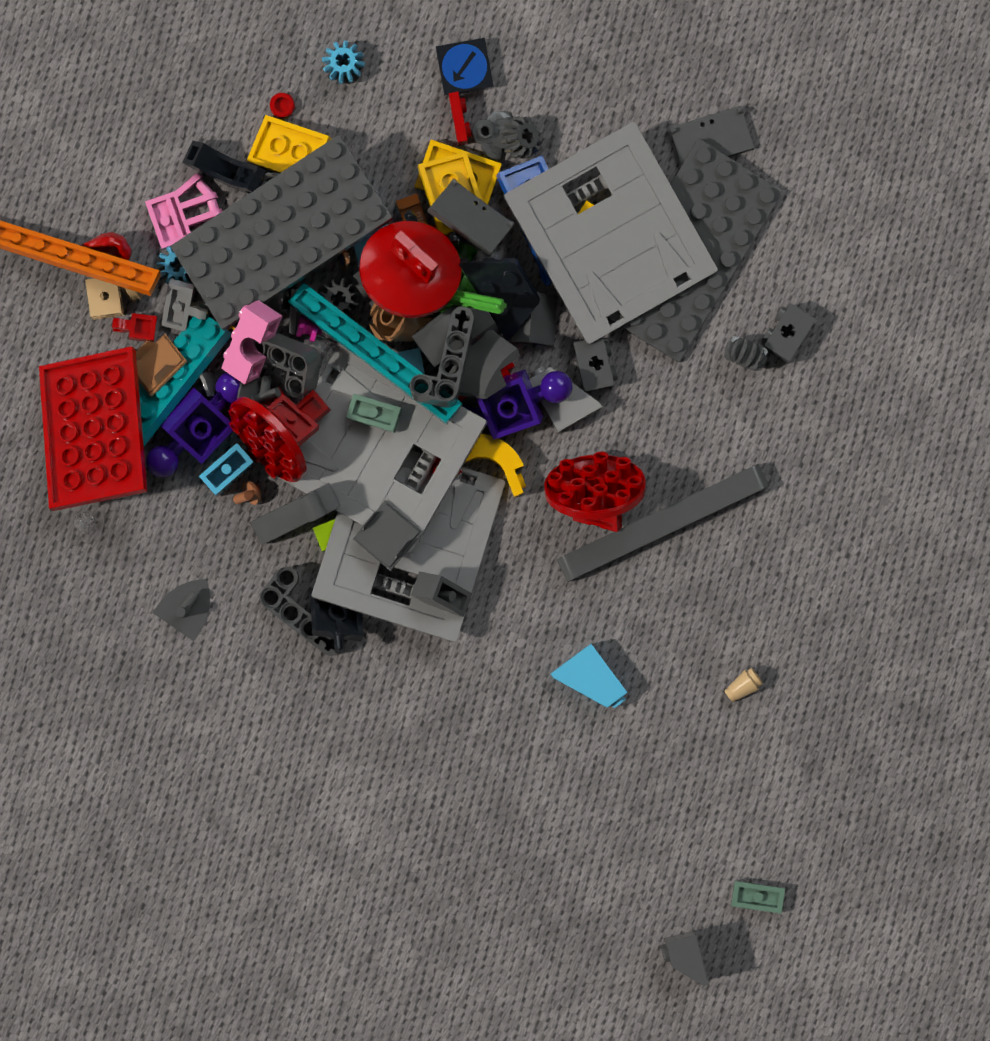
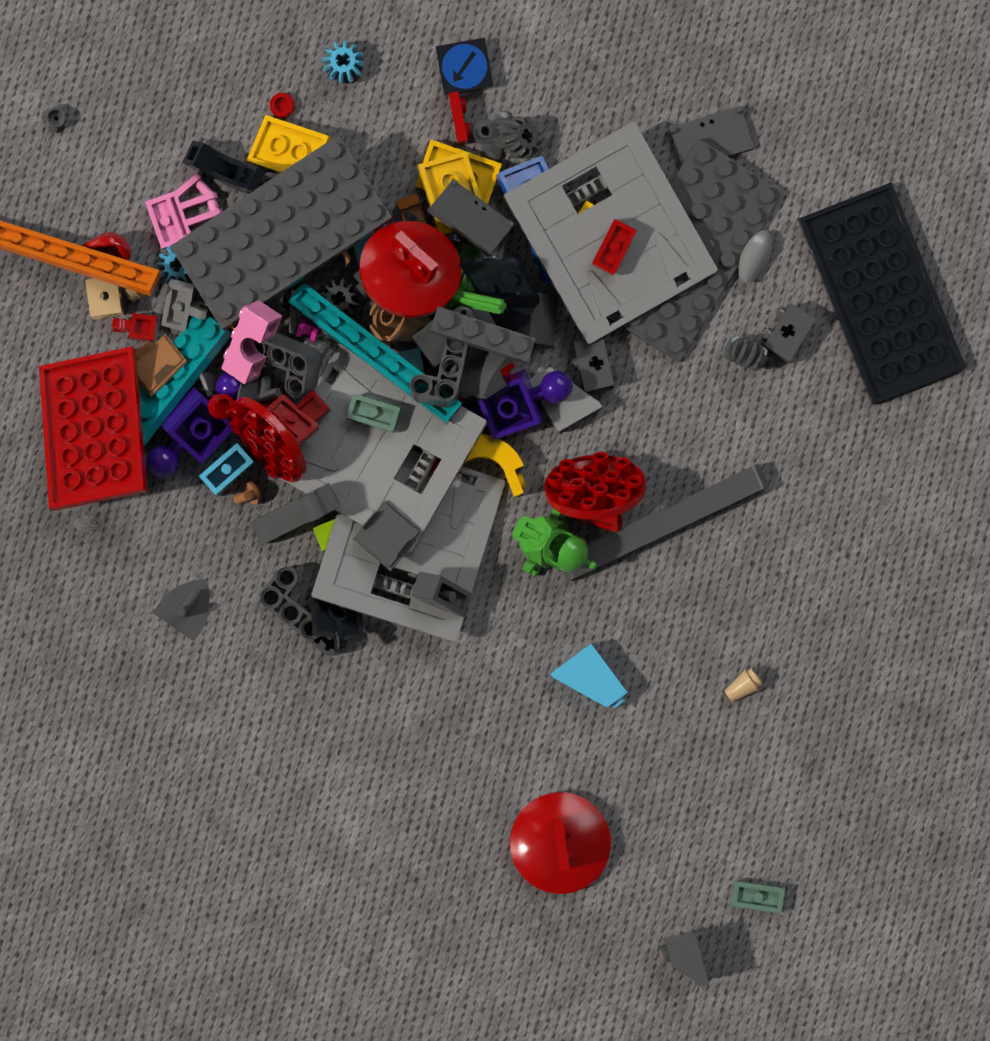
(57, 111): none -> flat silver plate
(220, 405): none -> red tile
(482, 335): none -> dark grey plate
(538, 539): none -> bright green helmet
(560, 843): none -> red bracket
(613, 247): none -> red plate
(755, 256): none -> light grey arm
(881, 293): none -> black plate

